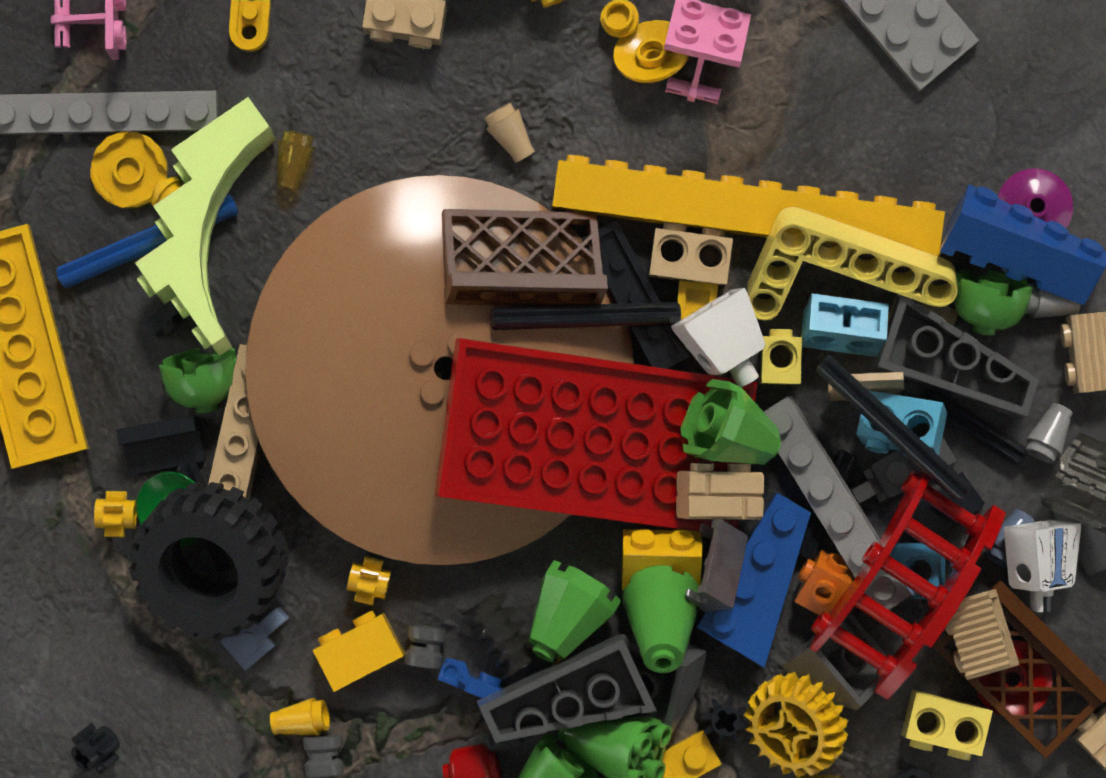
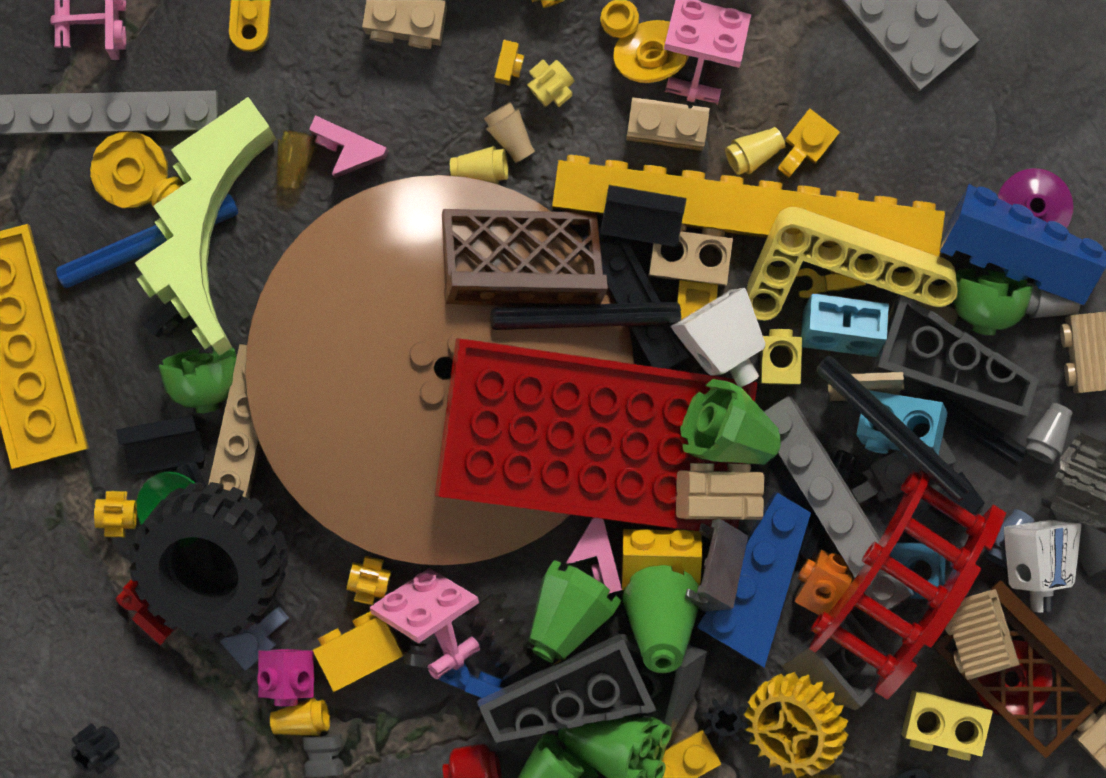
(144, 618): none -> red plate
(285, 675): none -> dark pink brick
(356, 150): none -> bright pink slope
(427, 608): none -> bright pink plate
(483, 165): none -> light yellow cone
(509, 63): none -> yellow plate
(551, 83): none -> light yellow gear
(596, 543): none -> bright pink slope
(643, 216): none -> black panel
(667, 124): none -> tan brick
(753, 150): none -> light yellow cone
(809, 140): none -> yellow plate
(827, 283): none -> yellow plate

